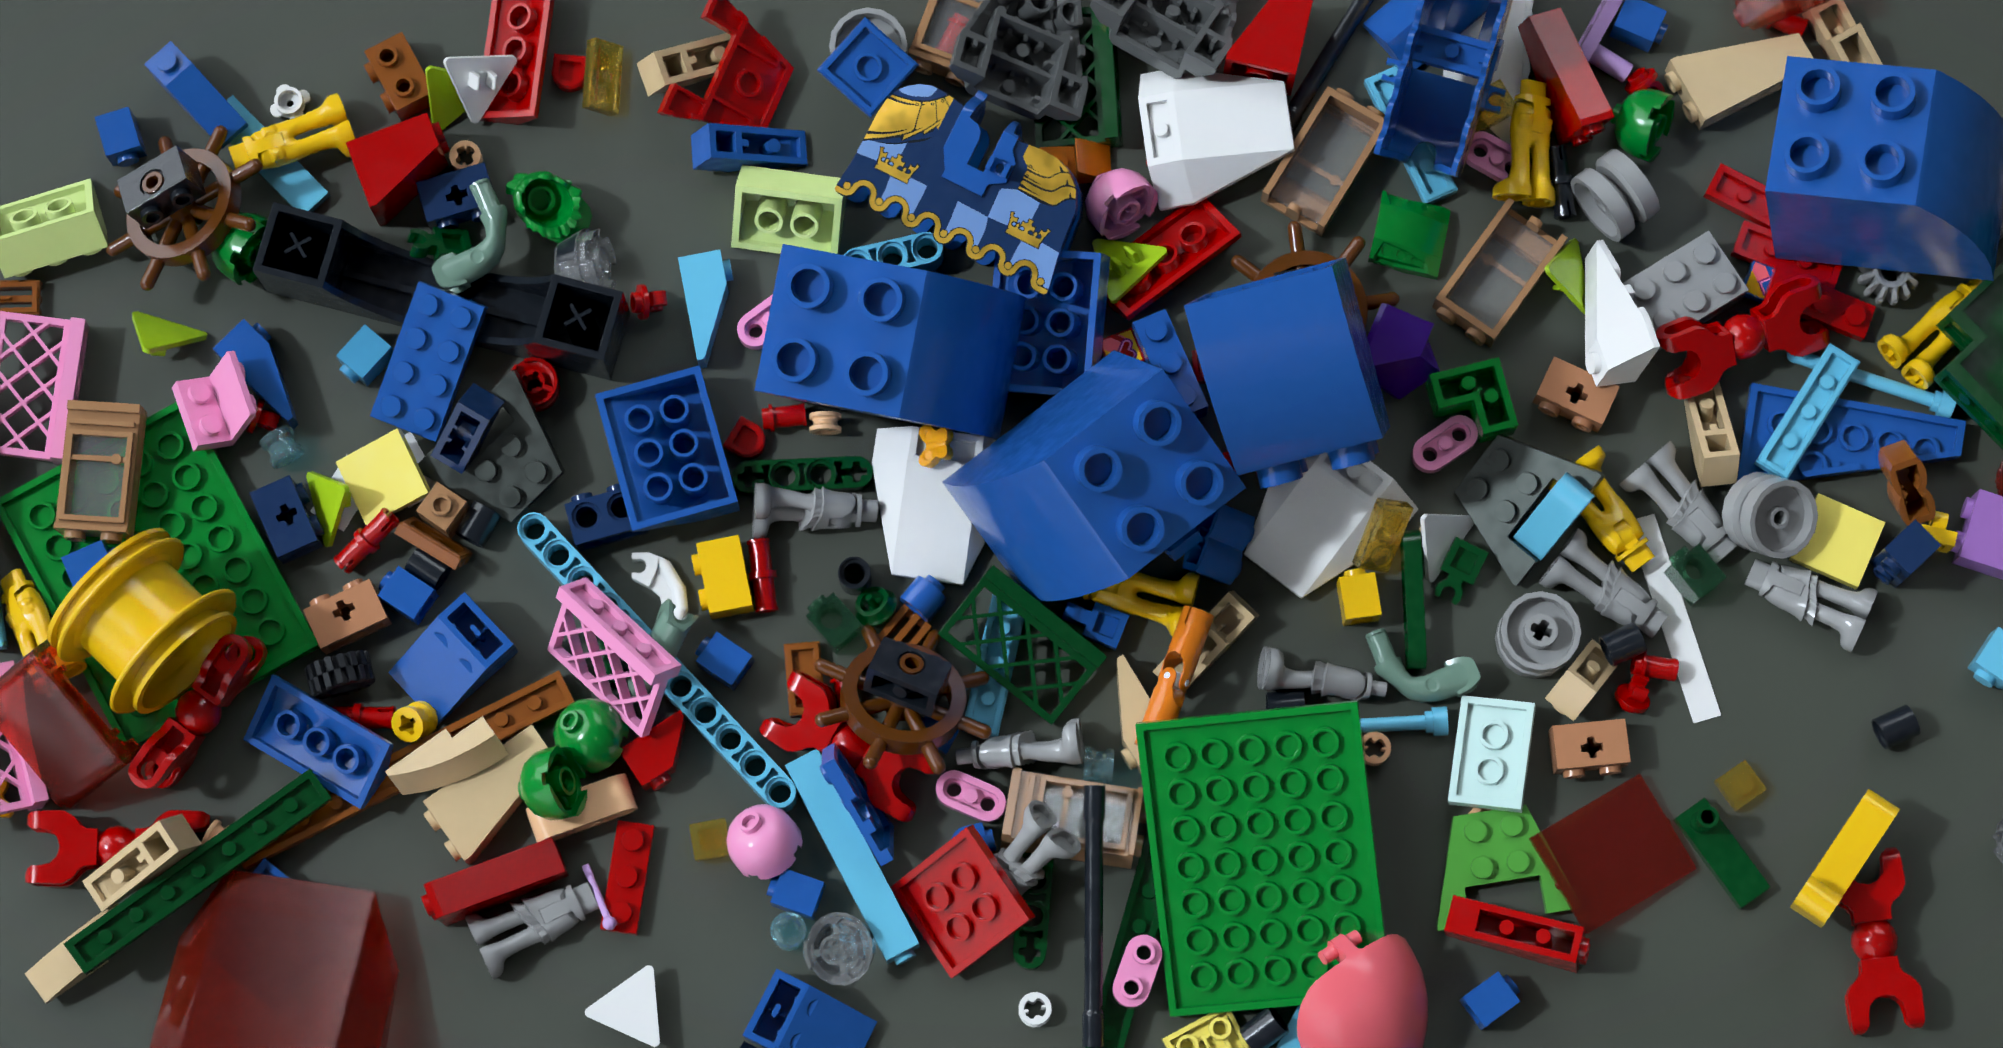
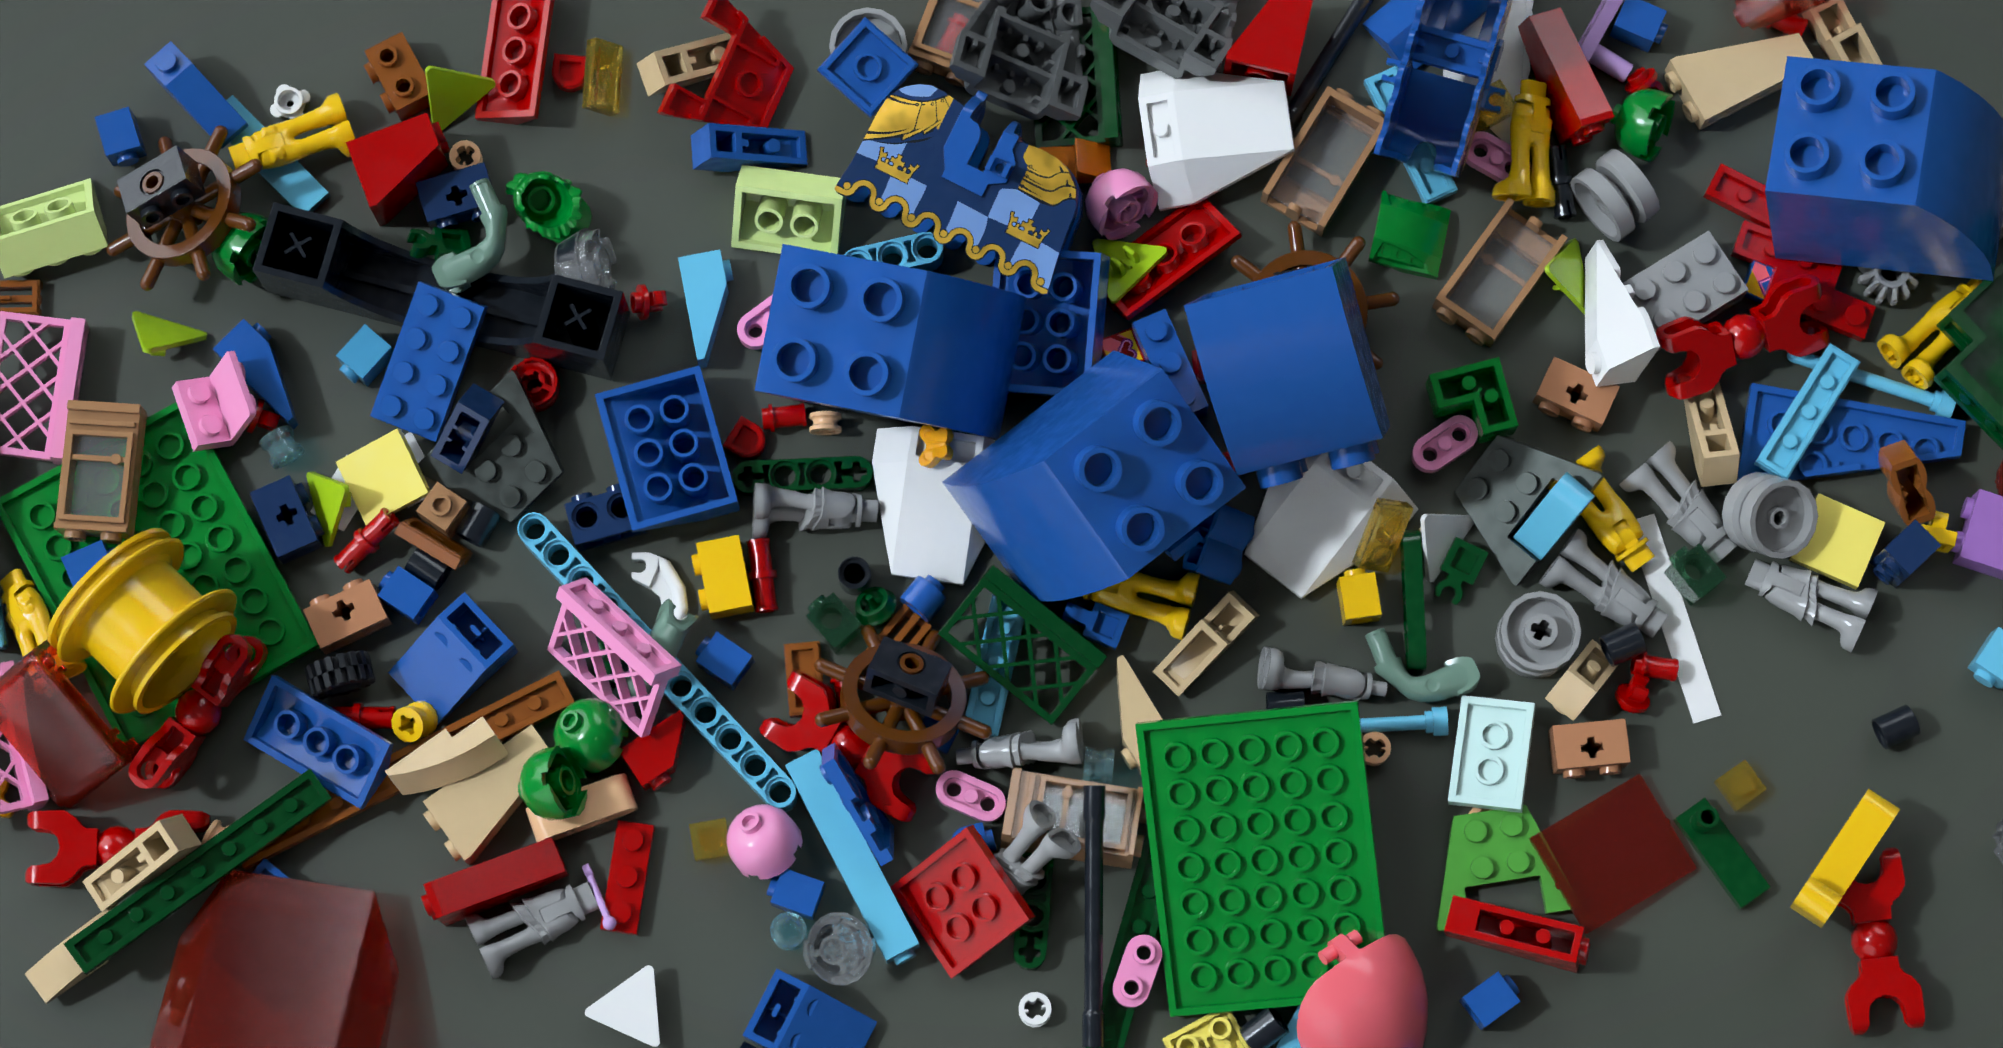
(478, 80): white piece -> none
(1186, 648): orange piece -> none
(1401, 350): dark purple slope -> none

